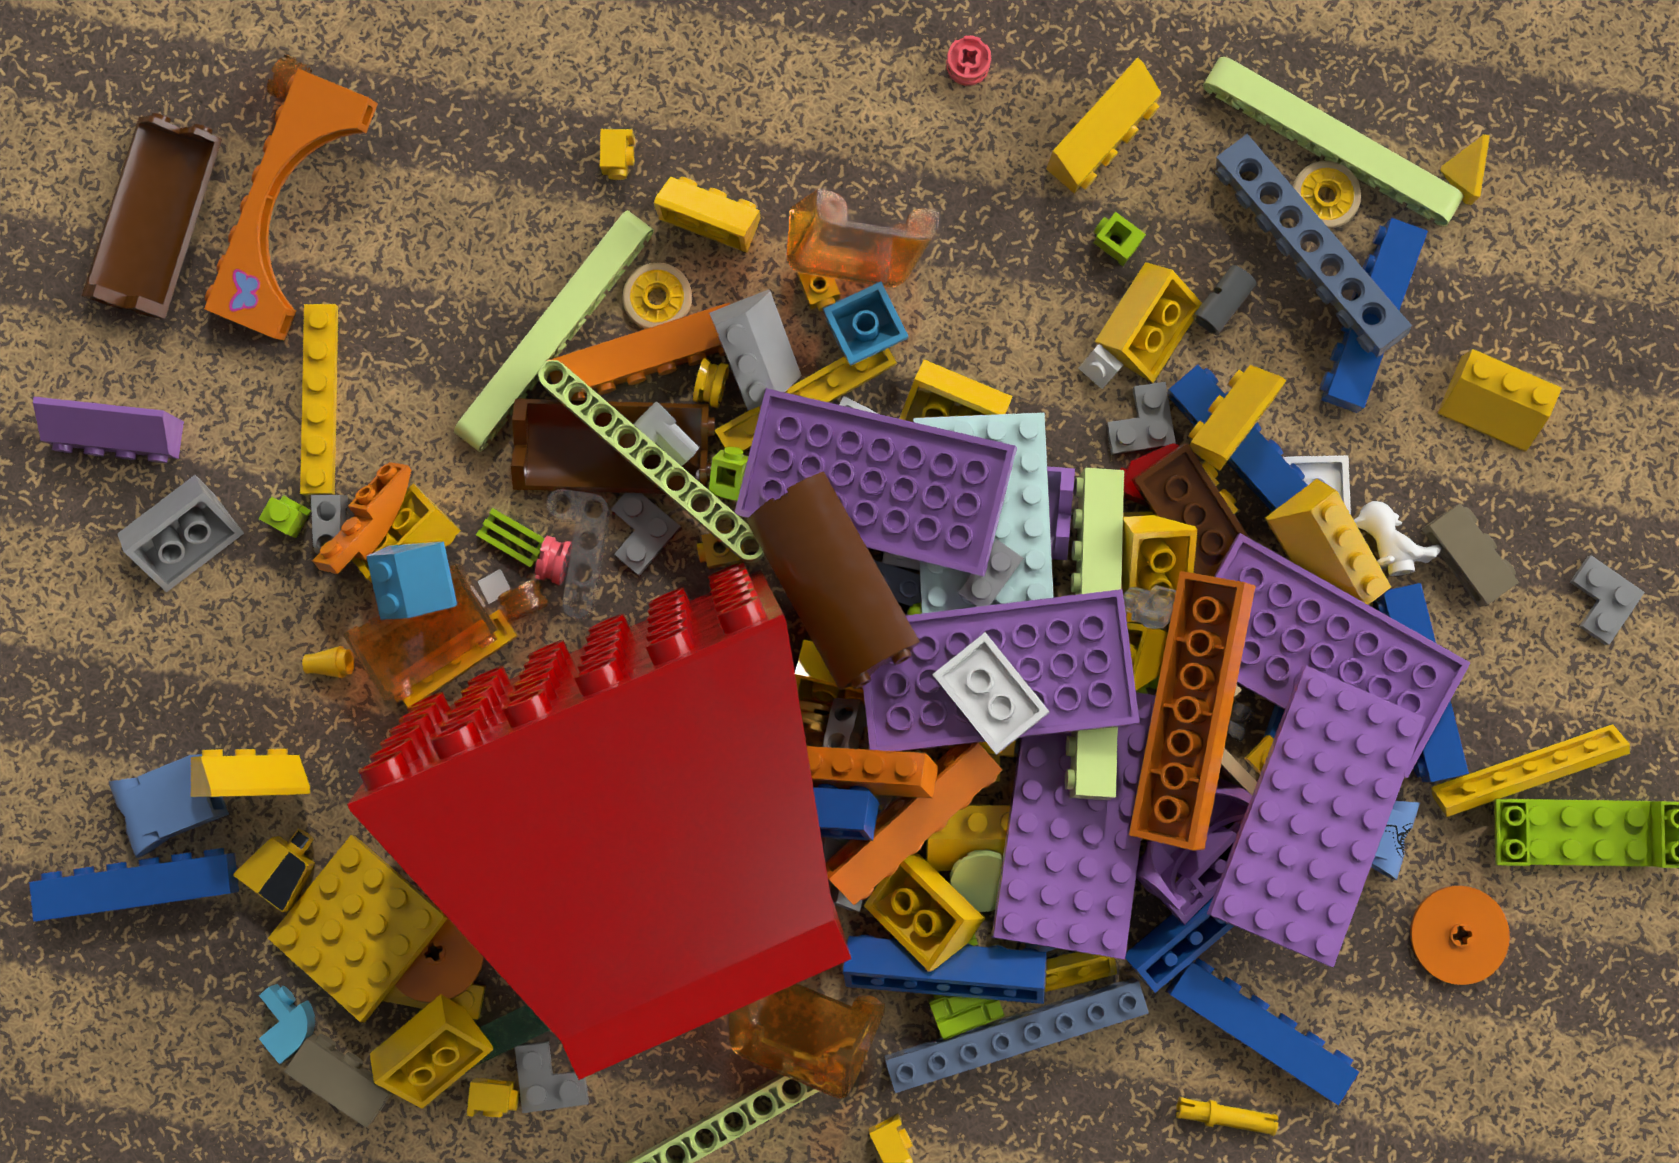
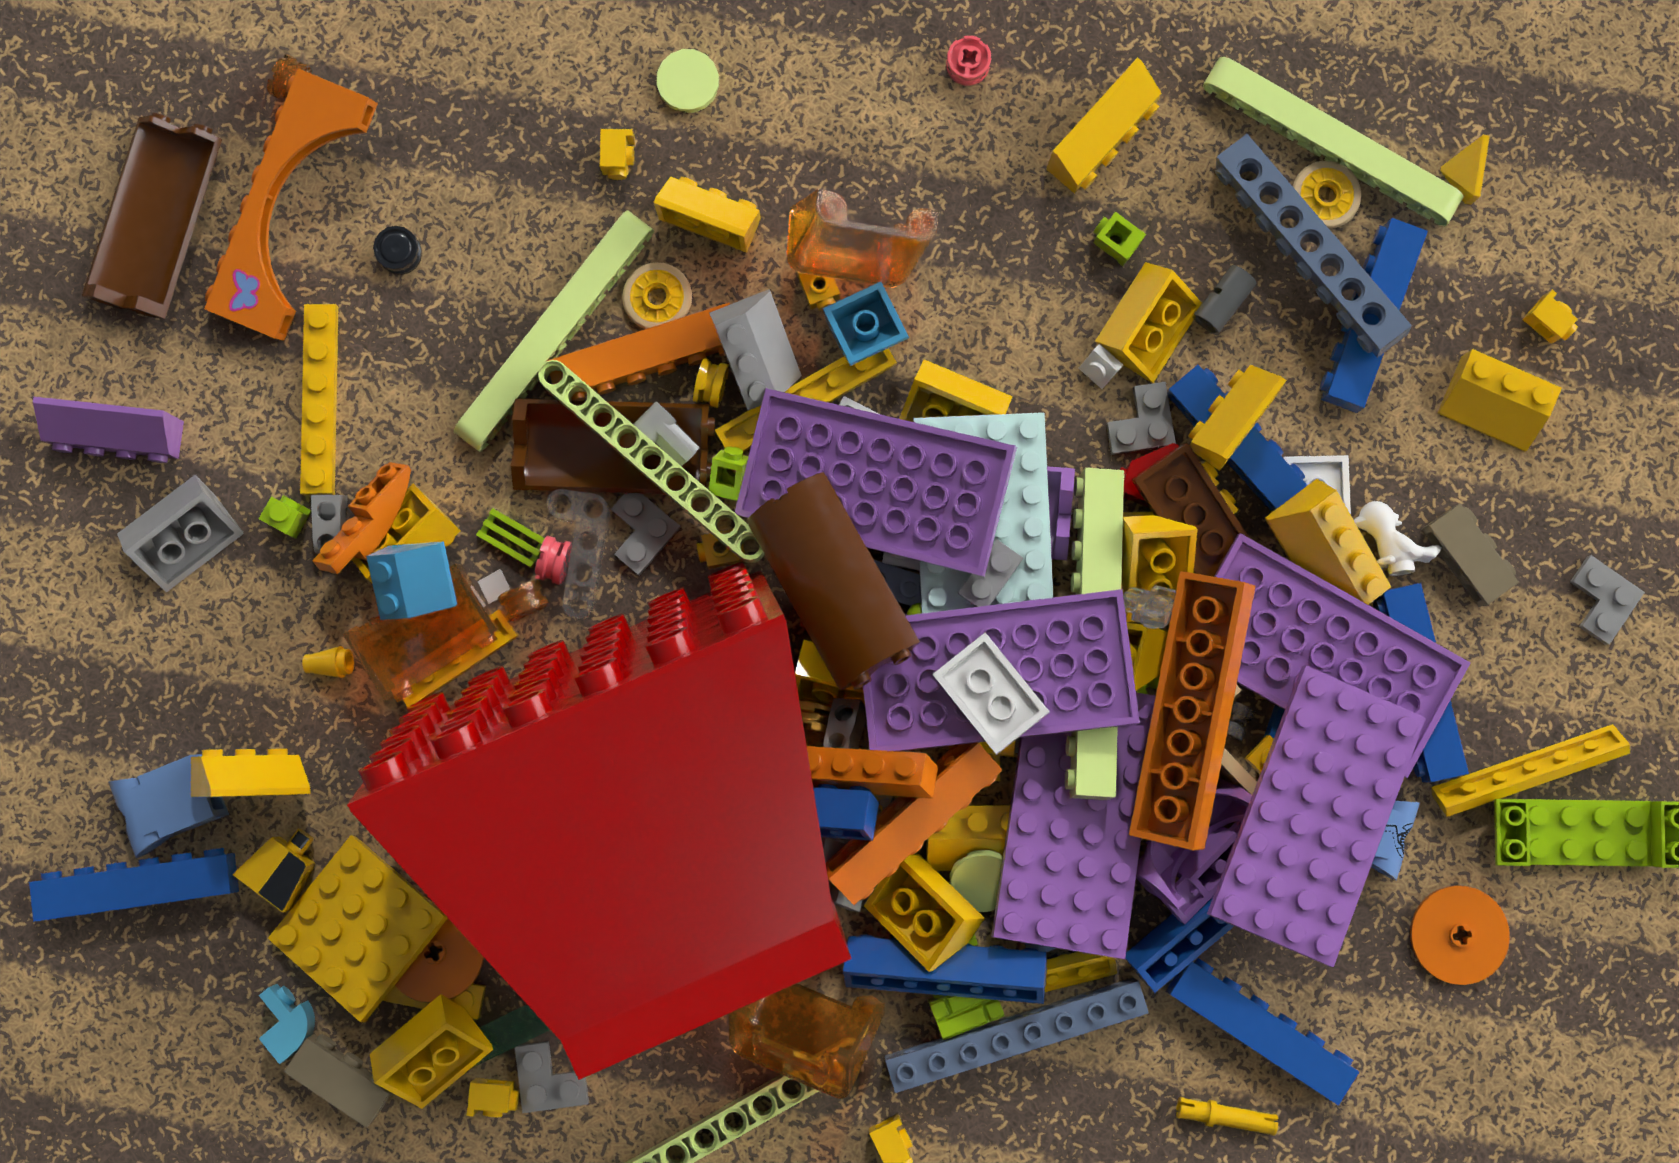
(397, 250): none -> black wheel
(687, 80): none -> yellowish green tile
(1551, 318): none -> yellow brick

